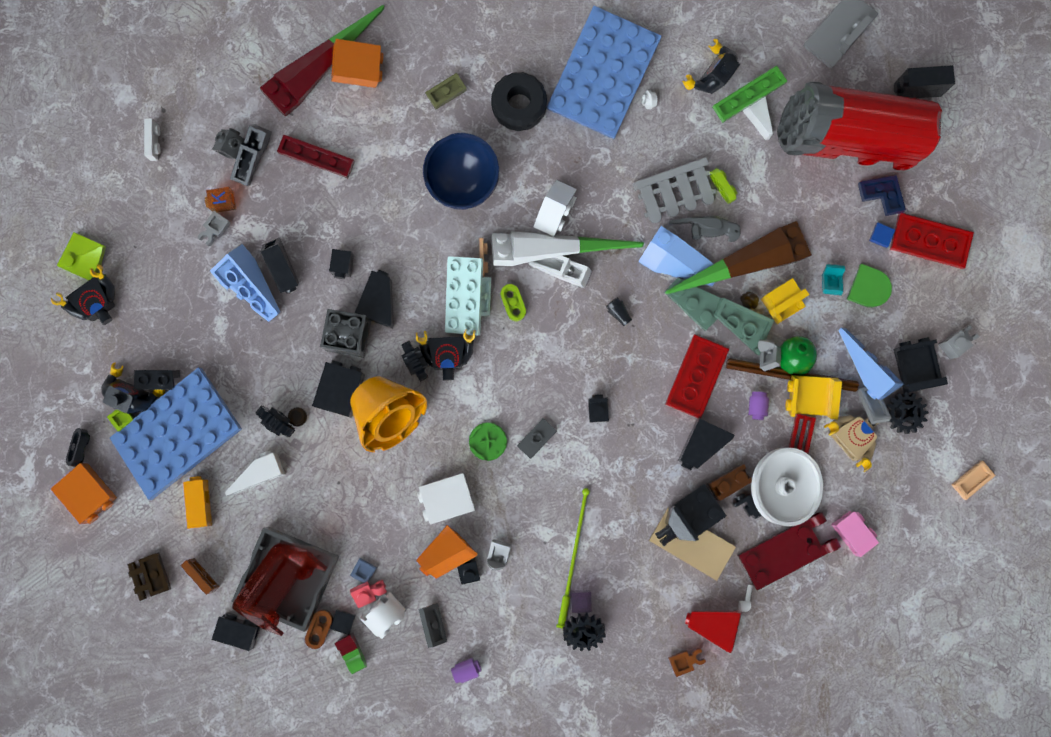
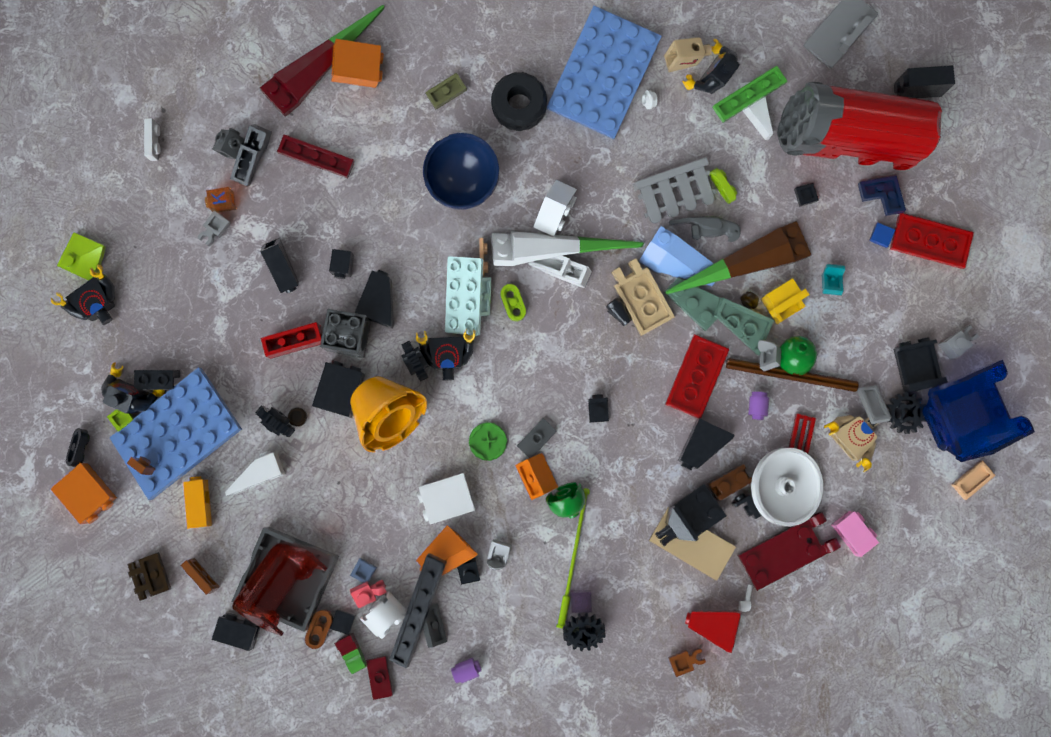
(141, 465): none -> dark orange plate
(242, 275): light blue wedge -> none
(292, 340): none -> red brick
(379, 677): none -> dark red plate
(417, 610): none -> black tile
(536, 476): none -> orange panel
(567, 501): none -> green cylinder
(642, 298): none -> tan tile
(686, 53): none -> tan torso
(806, 194): none -> black tile
(814, 396): yellow panel -> none
(870, 287): bright green tile -> none
(877, 378): light blue wedge -> none
(971, 416): none -> clear blue windscreen

